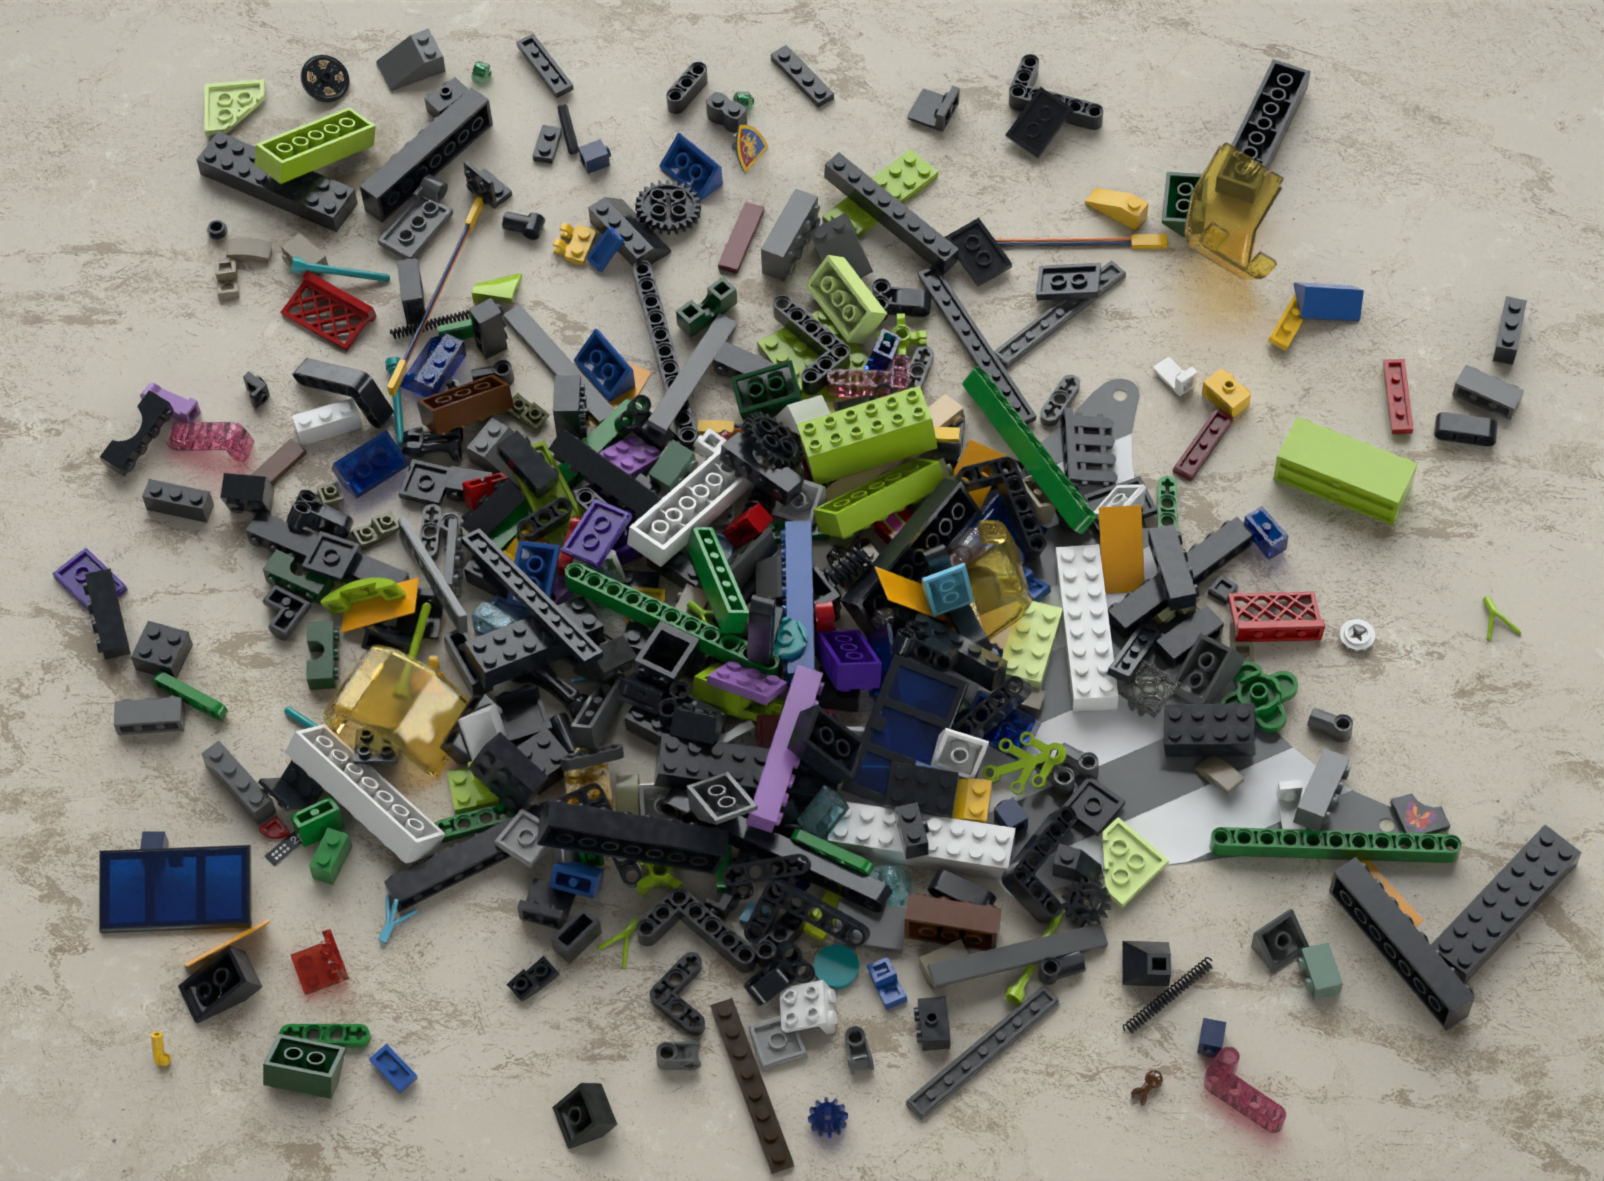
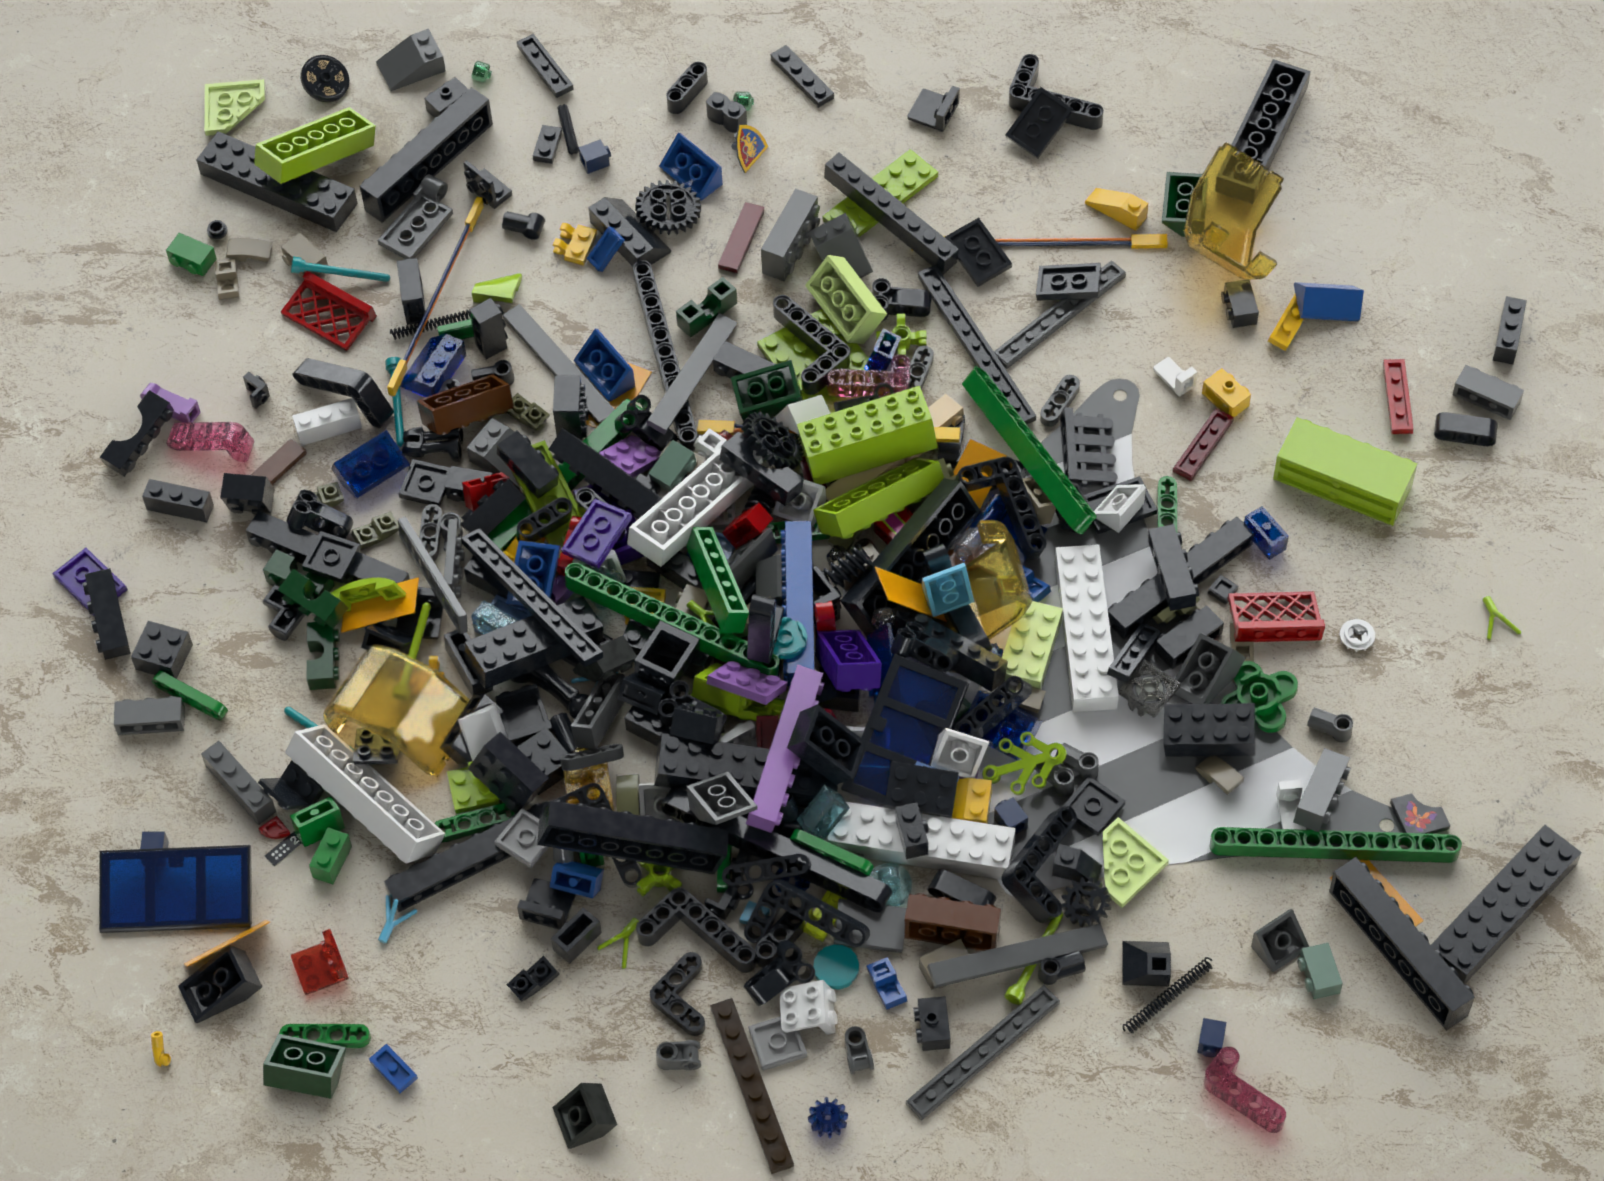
(191, 254): none -> green brick
(326, 608): none -> dark green arch
(1121, 548): light orange piece -> none
(1151, 1082): reddish brown arm -> none
(1240, 303): none -> brick

